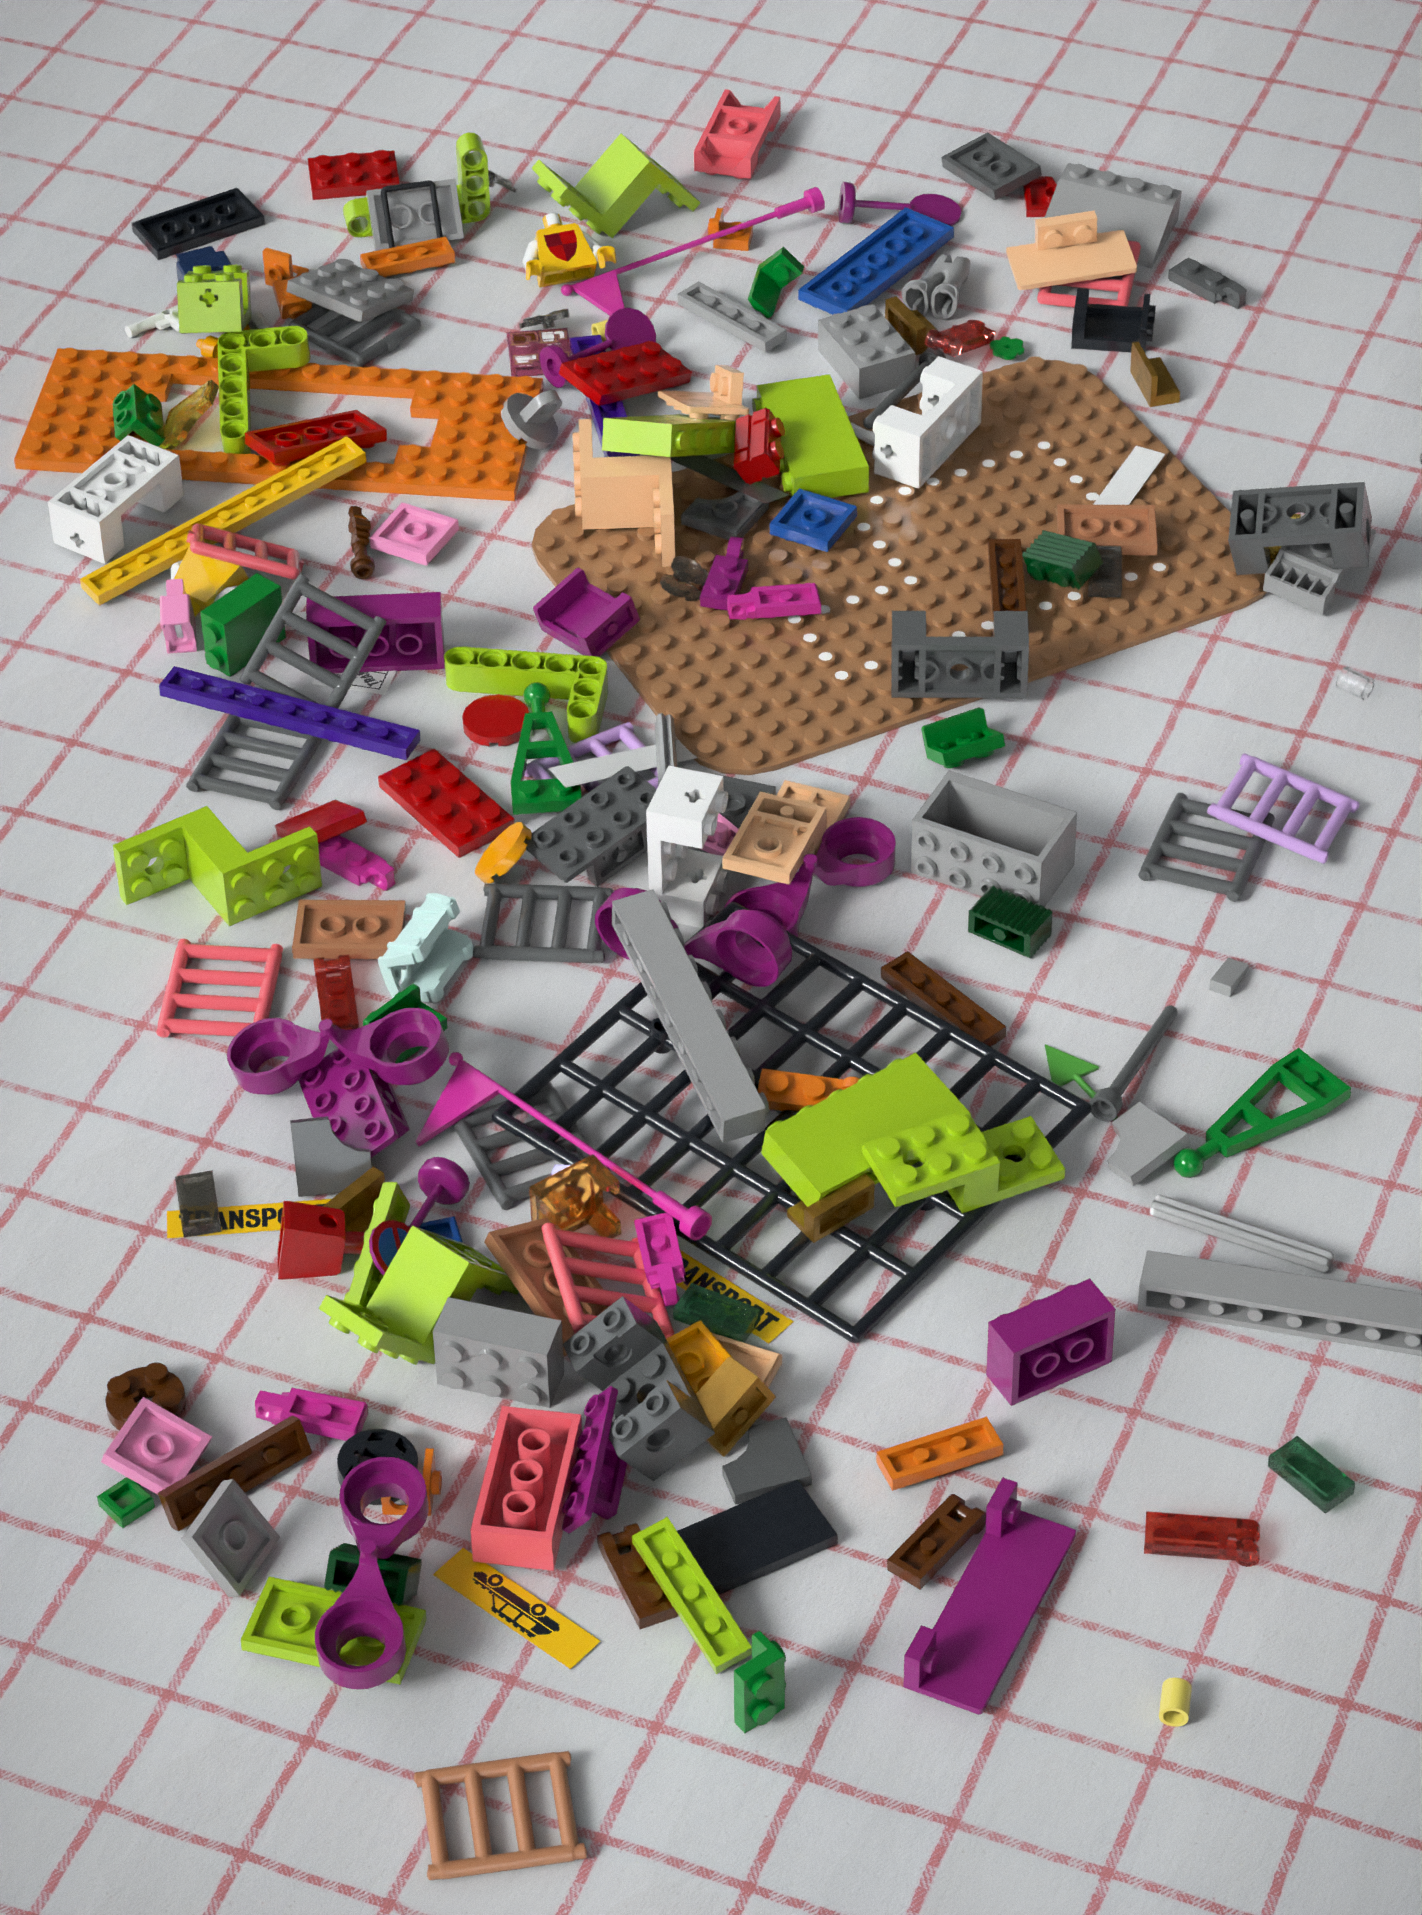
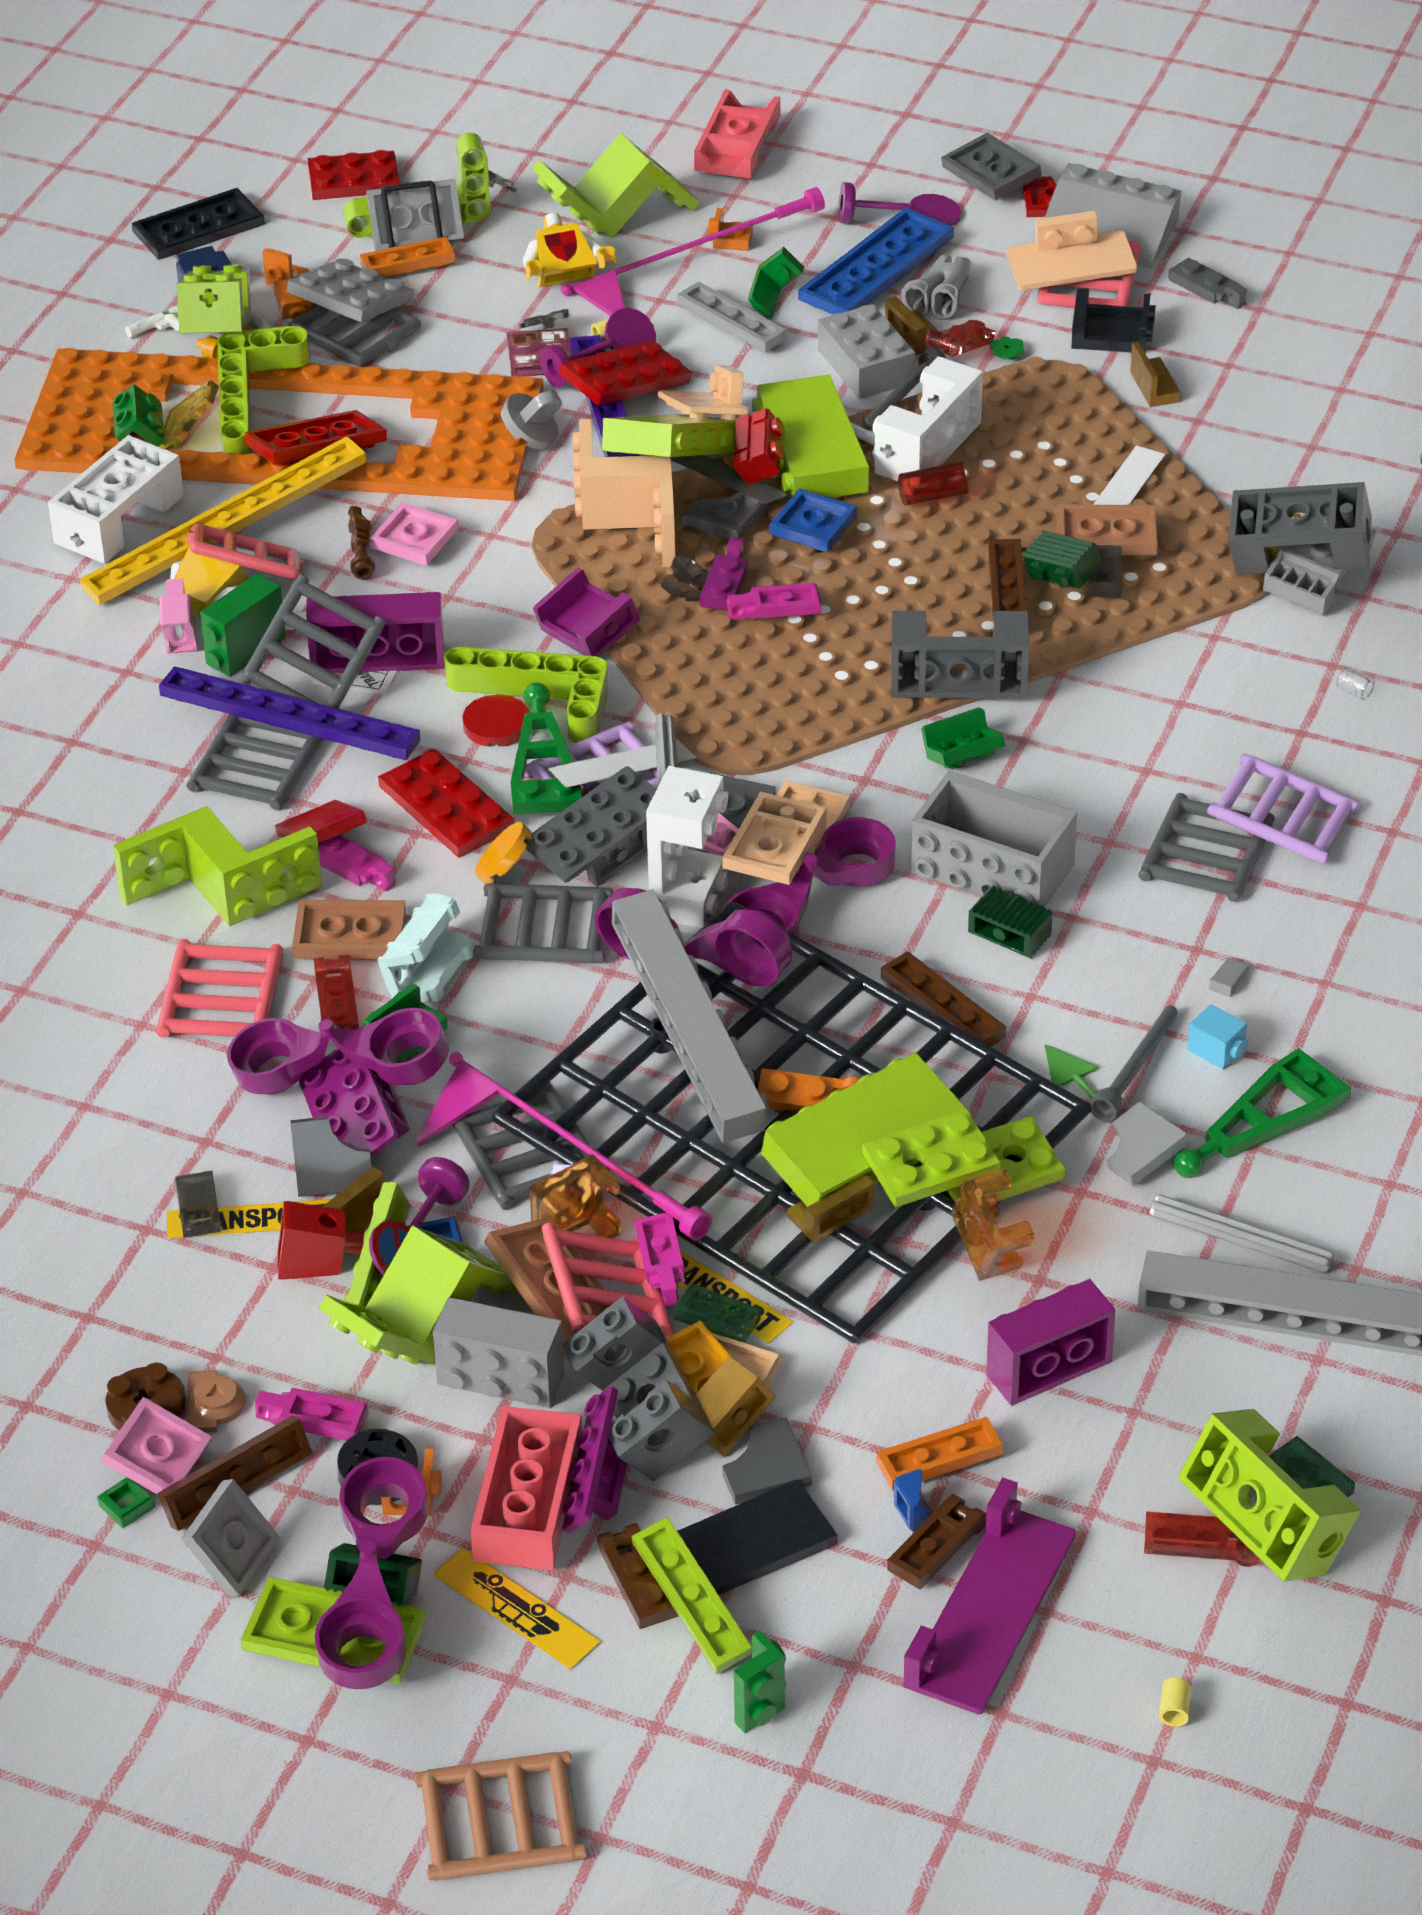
(213, 1400): none -> nougat piece
(909, 1499): none -> blue slope
(932, 483): none -> clear red brick
(975, 1215): none -> clear orange panel
(1217, 1037): none -> medium azure brick
(1289, 1526): none -> lime plate

